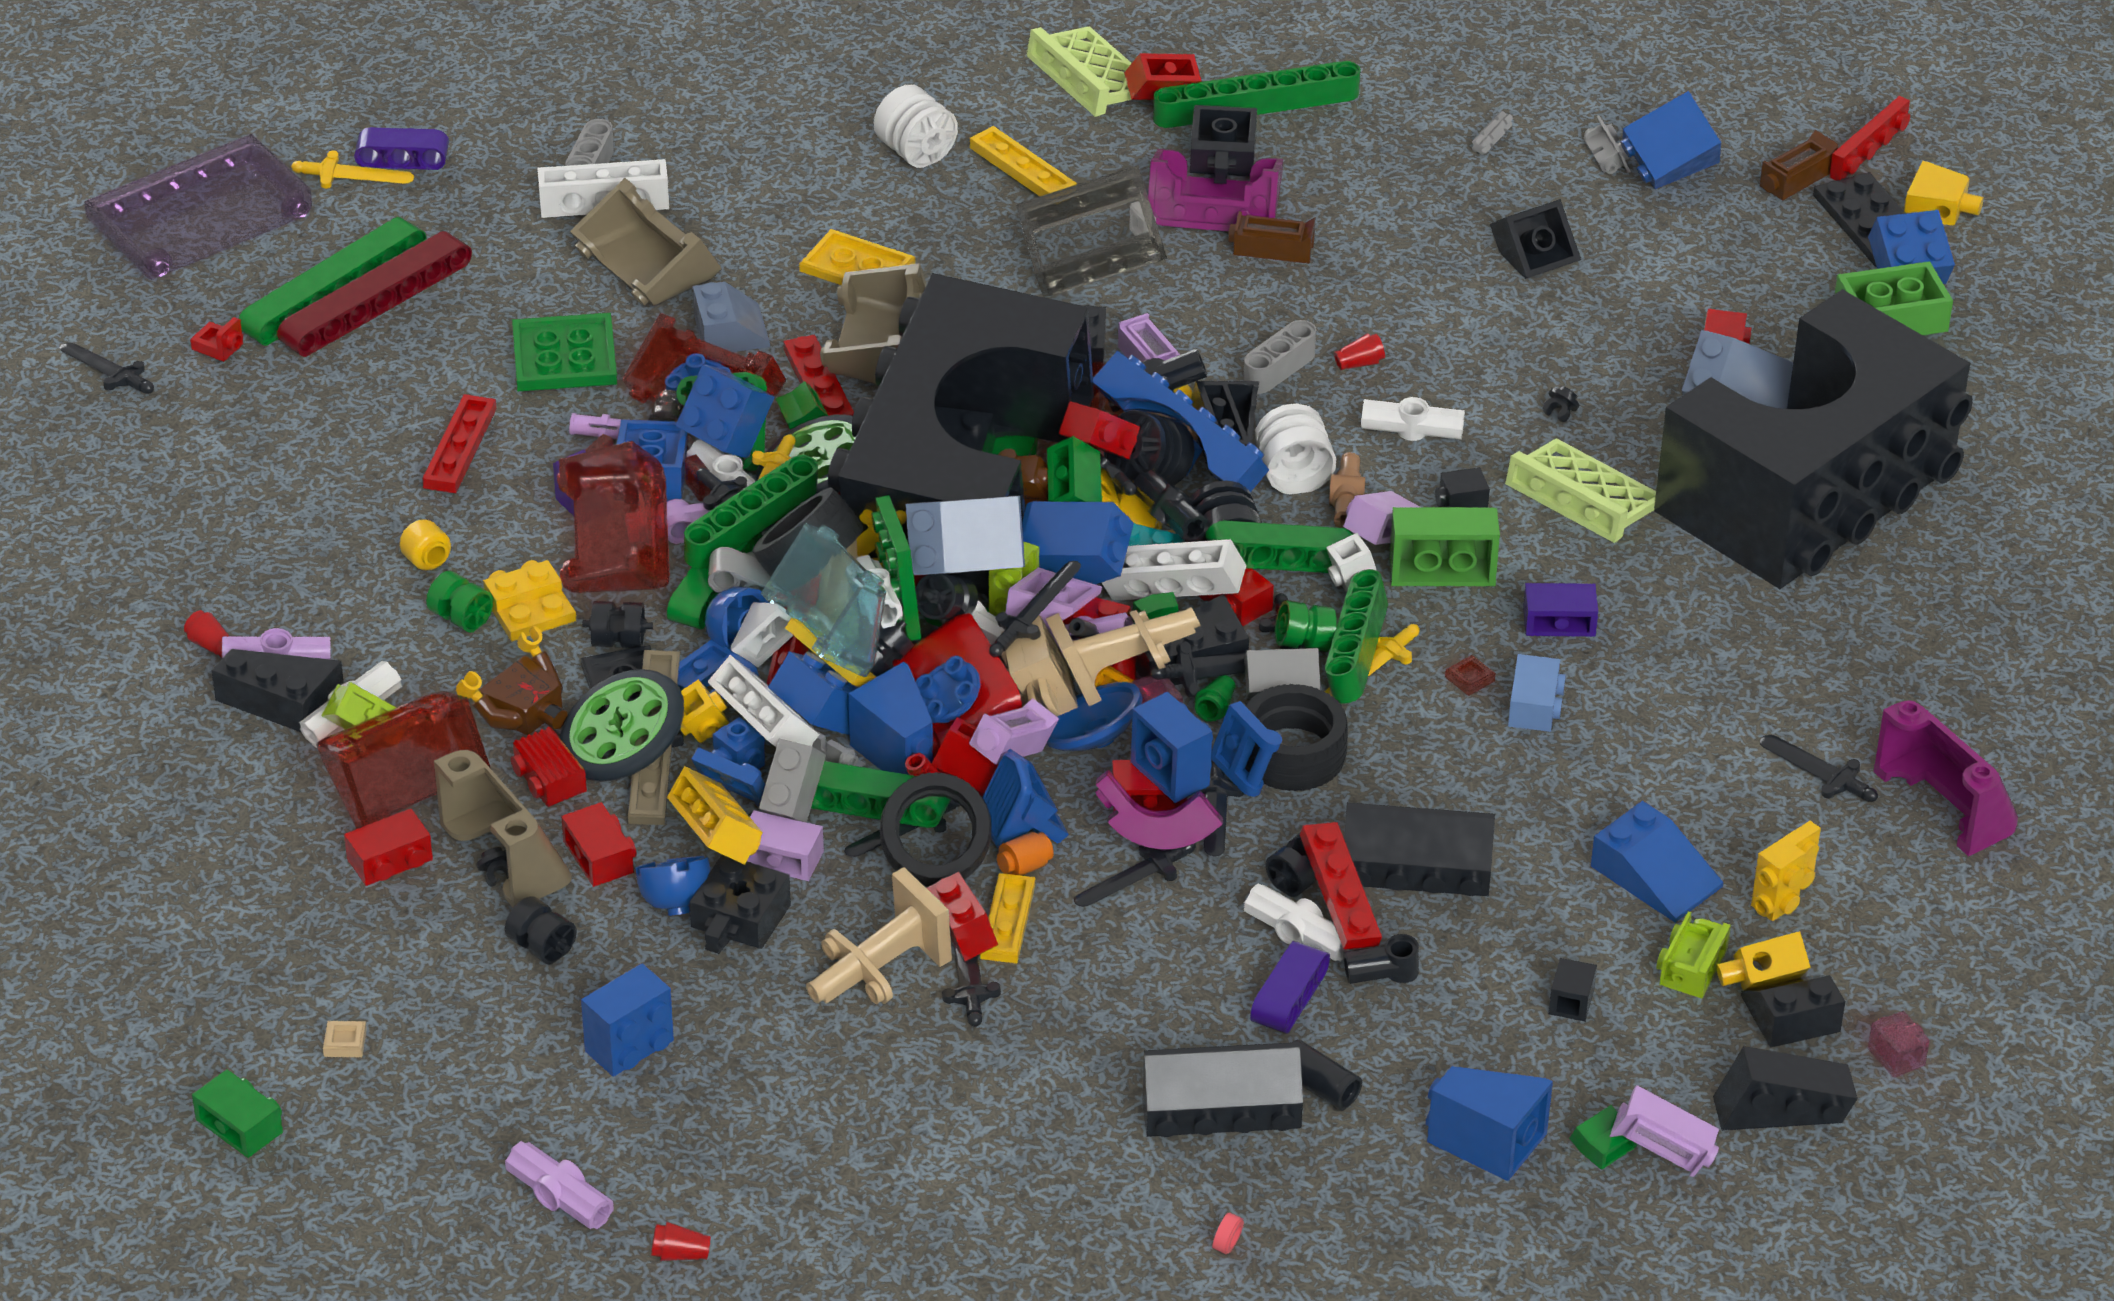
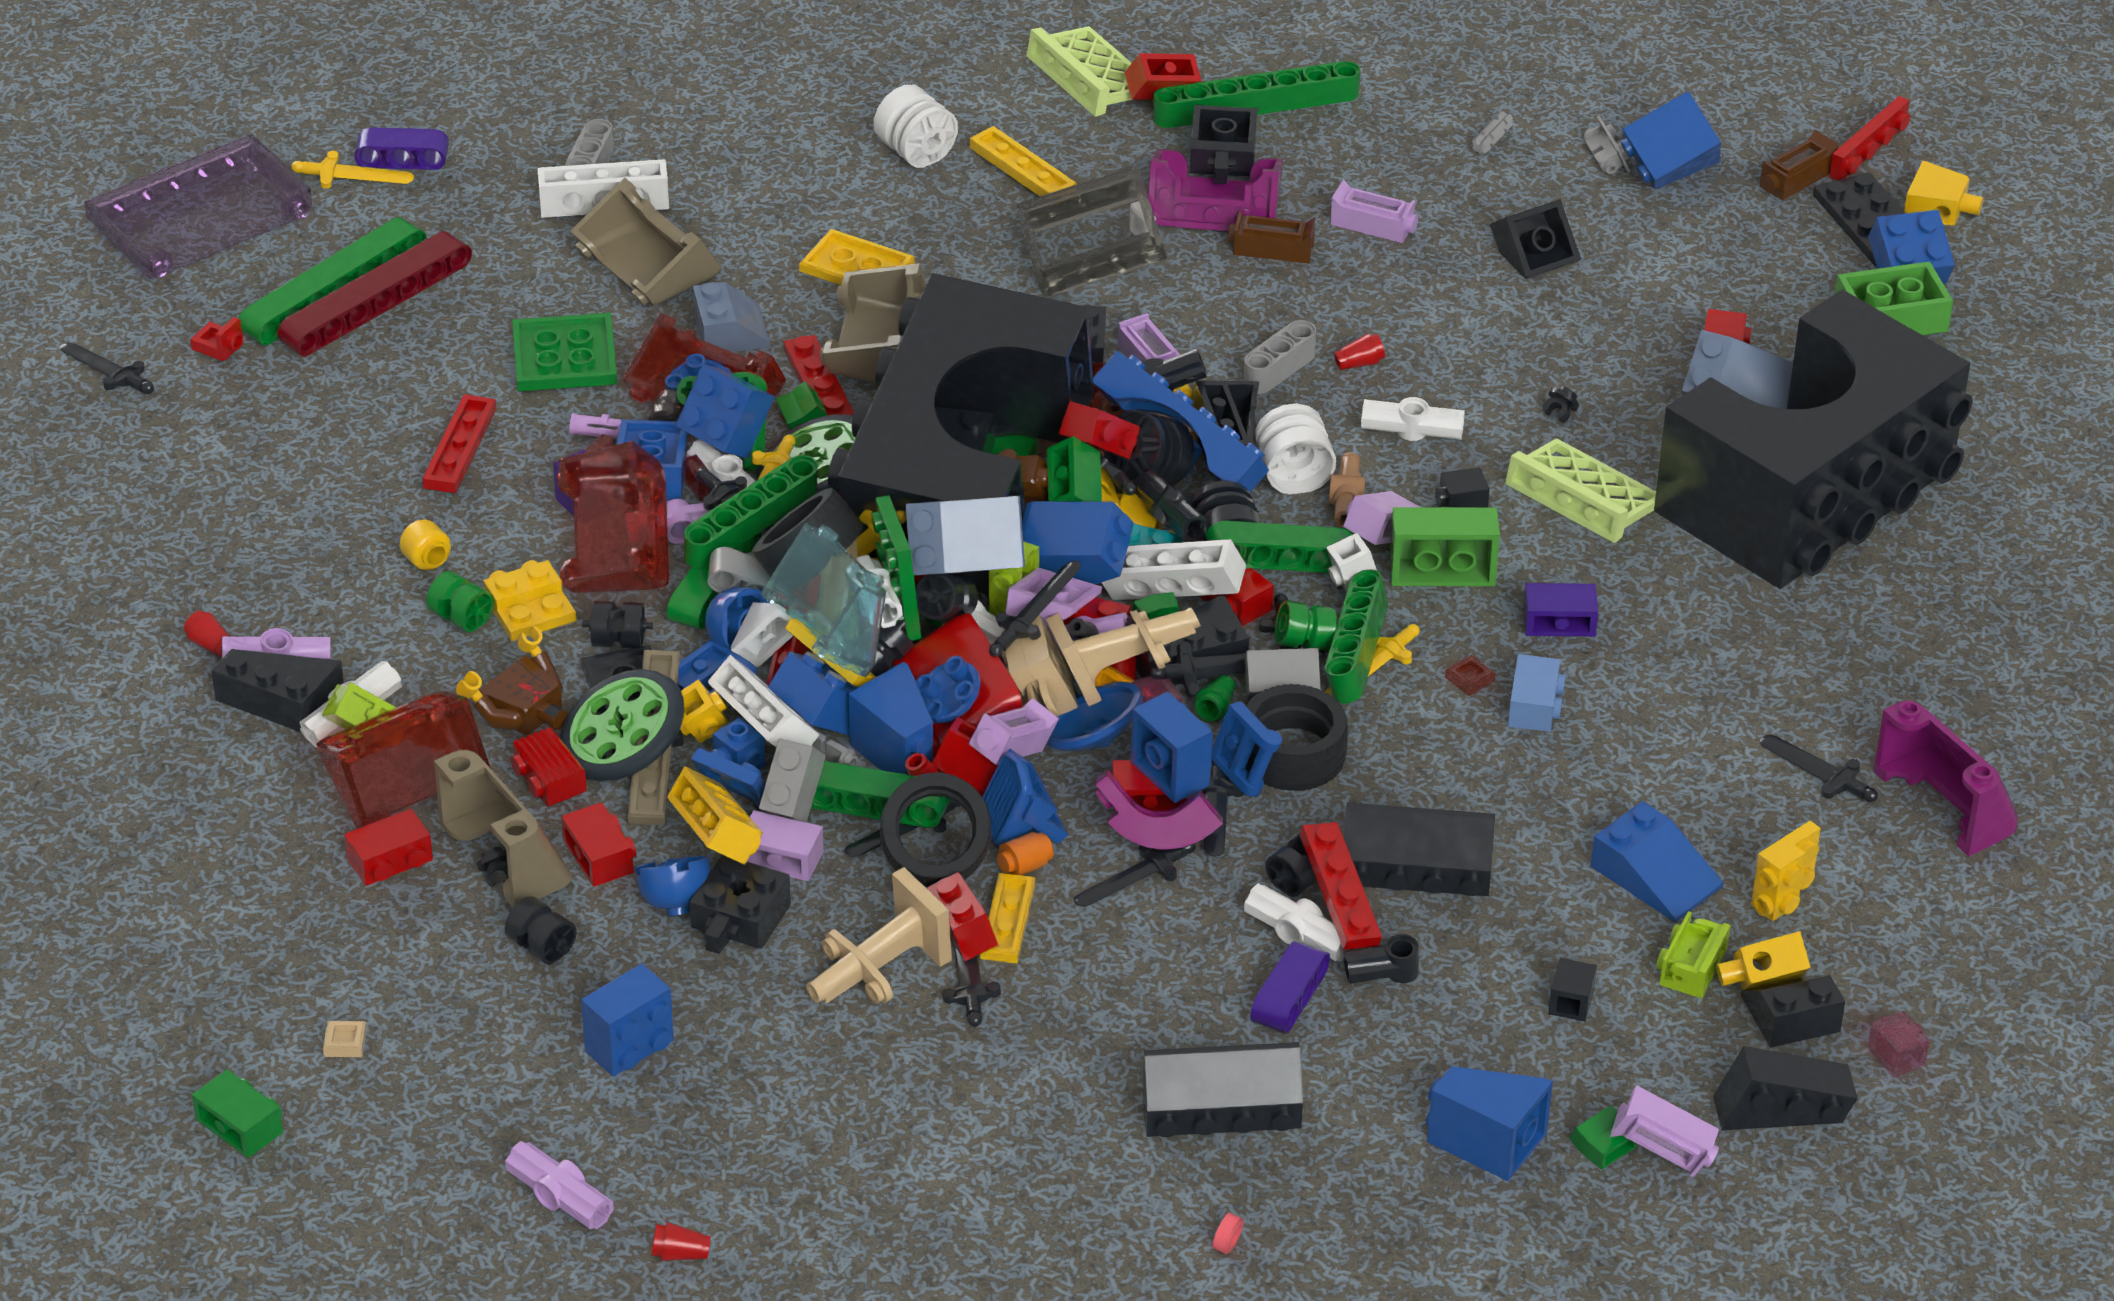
(1328, 1078): black pin -> none
(1372, 213): none -> lavender window

